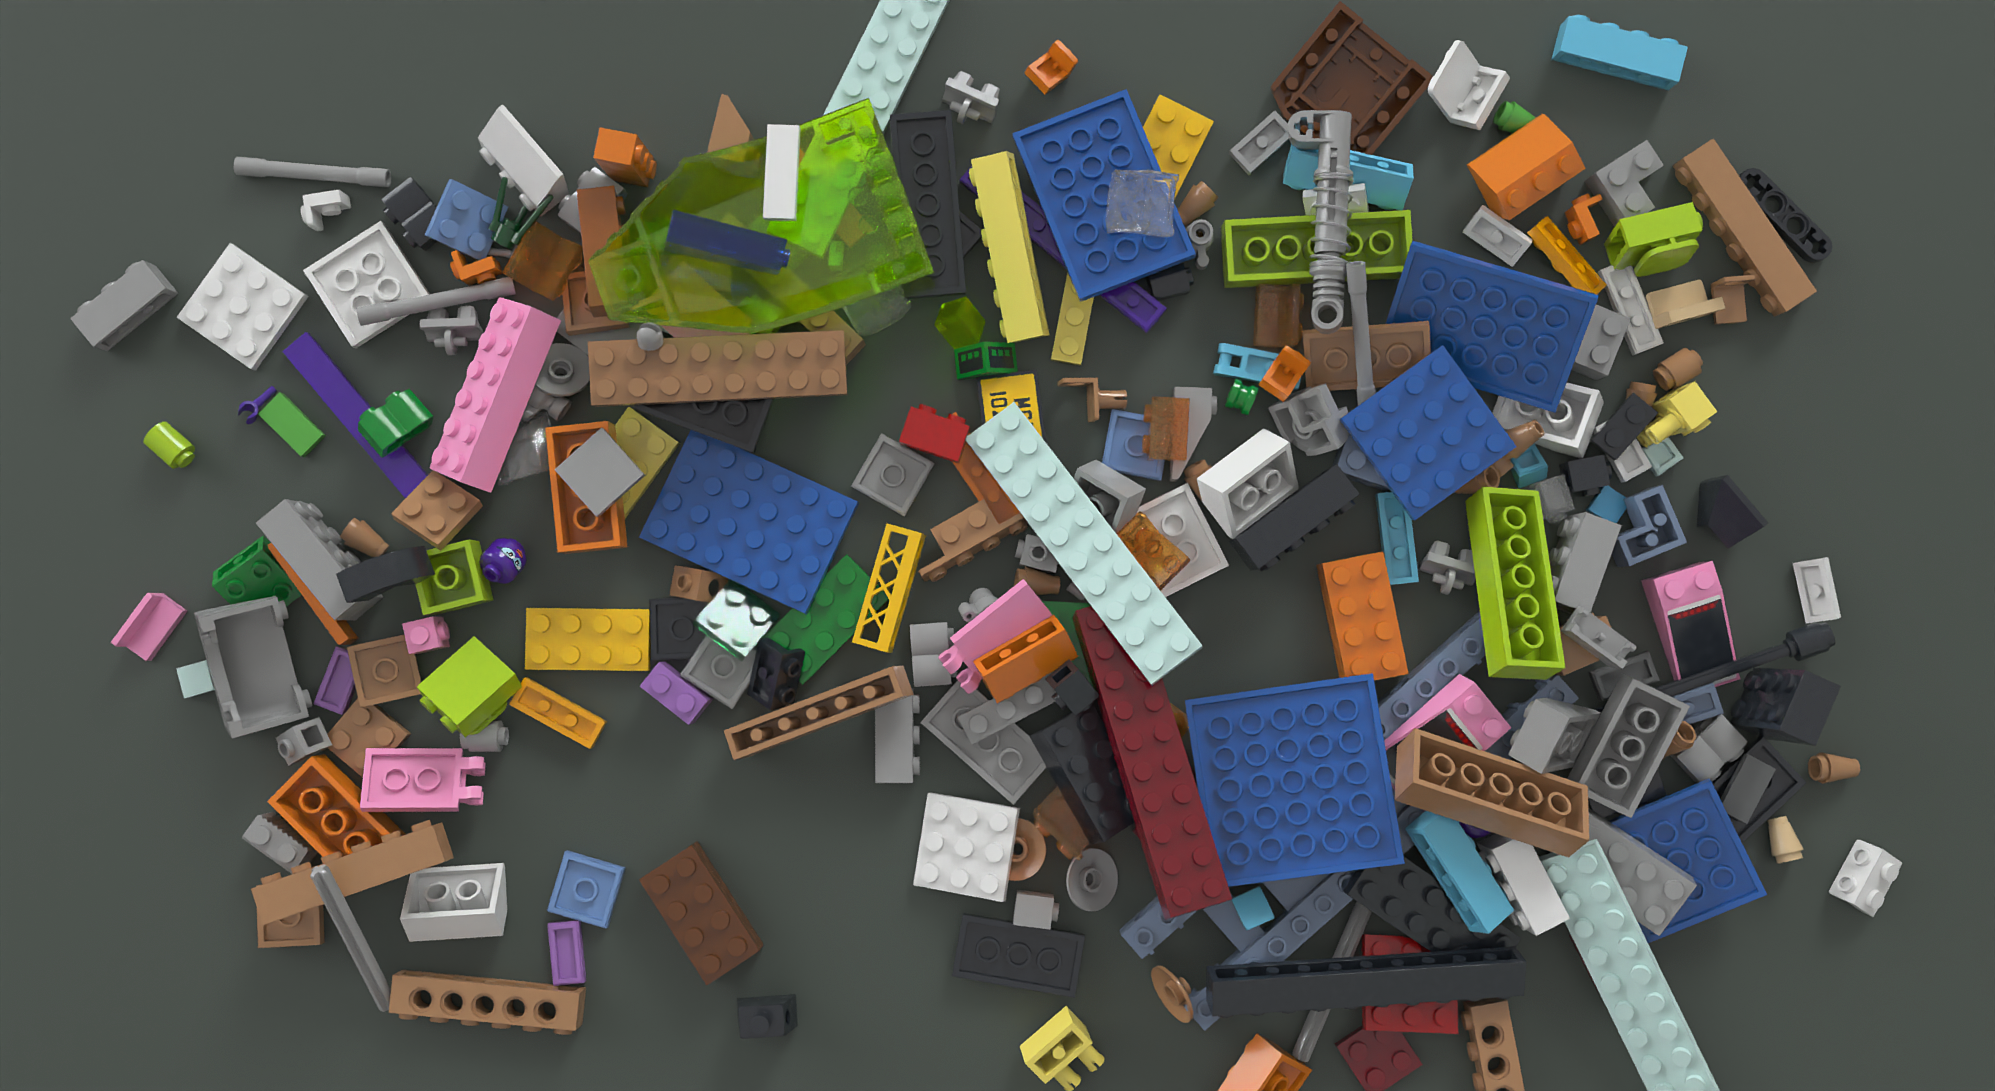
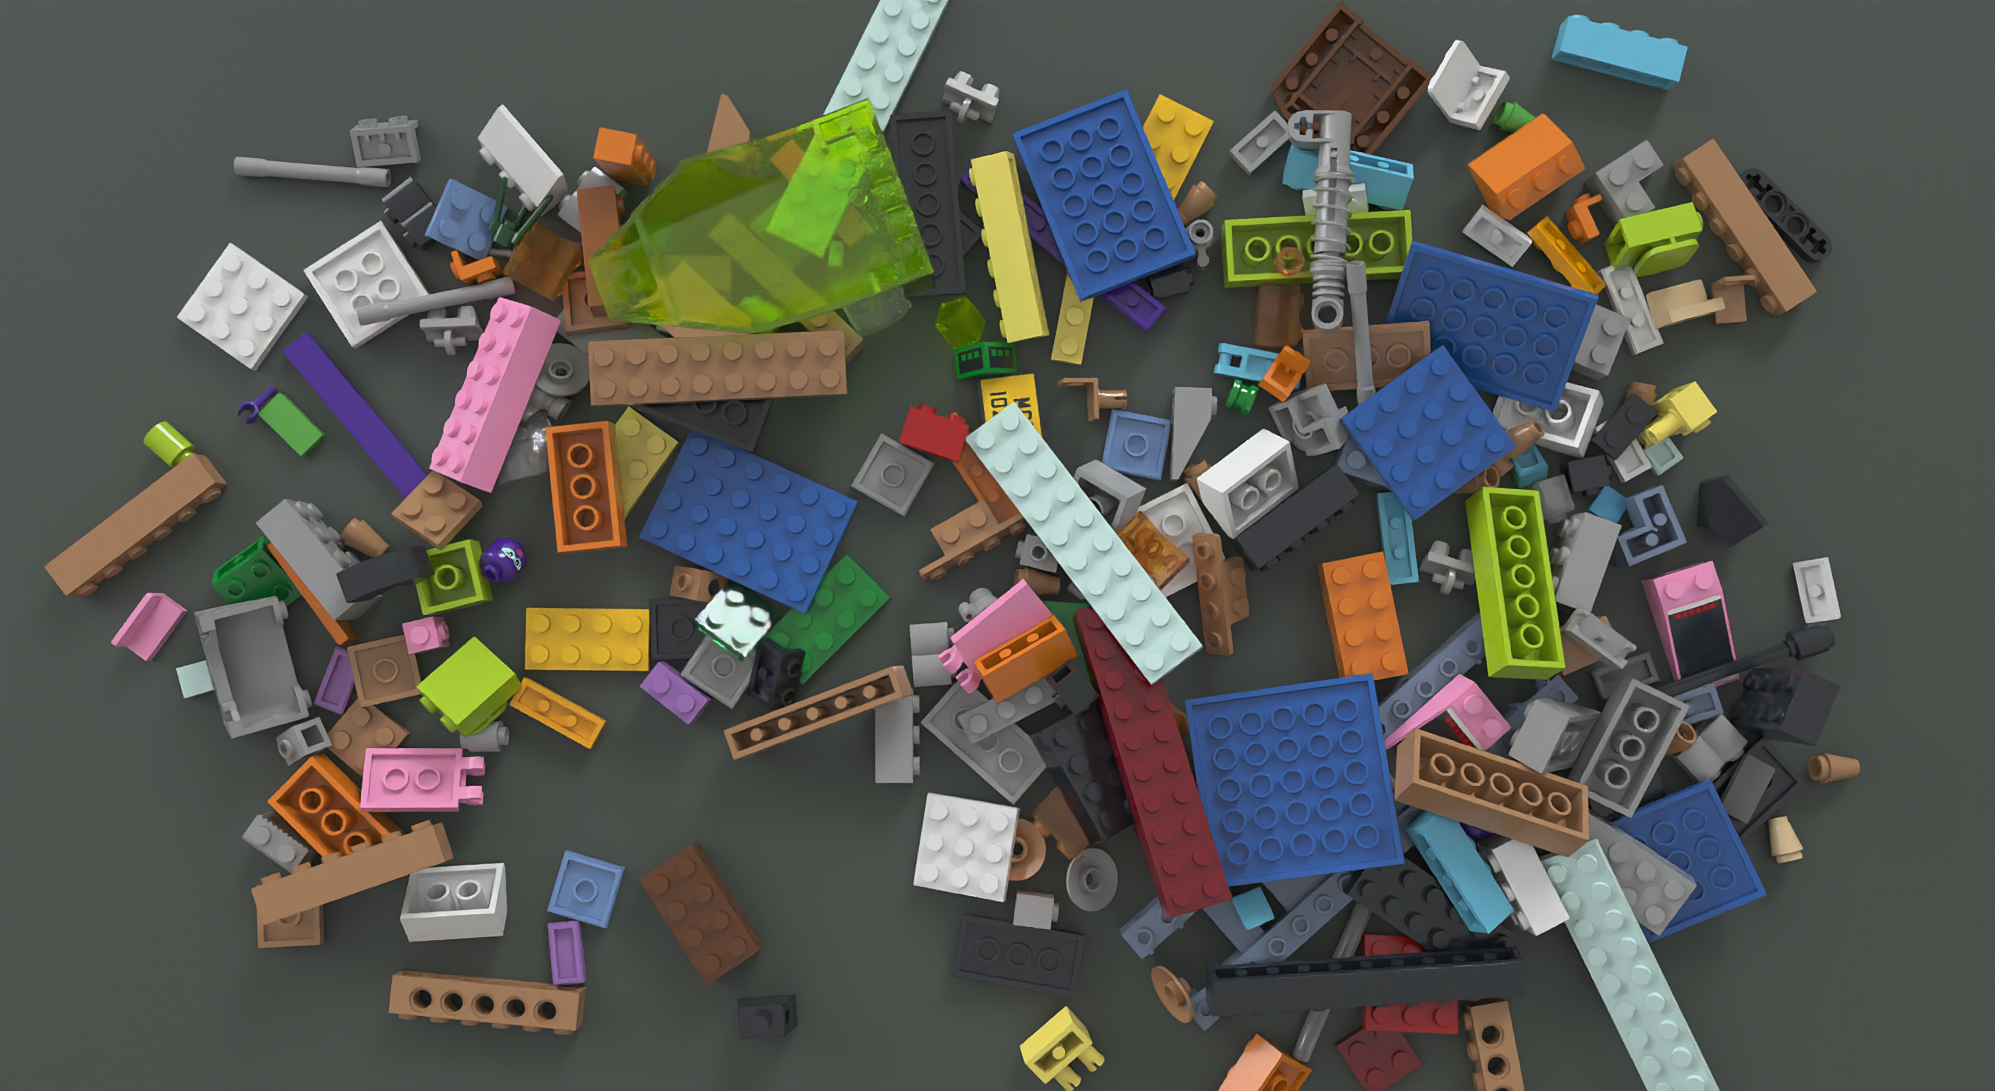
(123, 305): light grey brick -> none
(136, 526): none -> medium nougat brick
(327, 203): white bracket -> none
(352, 935): light grey axle -> none
(385, 142): none -> light grey bracket
(394, 422): green brick -> none
(599, 472): light grey tile -> none
(649, 336): light grey hinge -> none
(725, 243): clear blue slope -> none
(781, 172): white tile -> none
(900, 591): yellow fence -> none
(1052, 67): orange bracket -> none
(1145, 200): clear slope -> none
(1167, 428): clear orange bracket -> none
(1220, 592): none -> medium nougat bracket
(1298, 259): none -> clear orange bush
(1678, 369): medium nougat brick -> none
(1865, 877): white bracket -> none

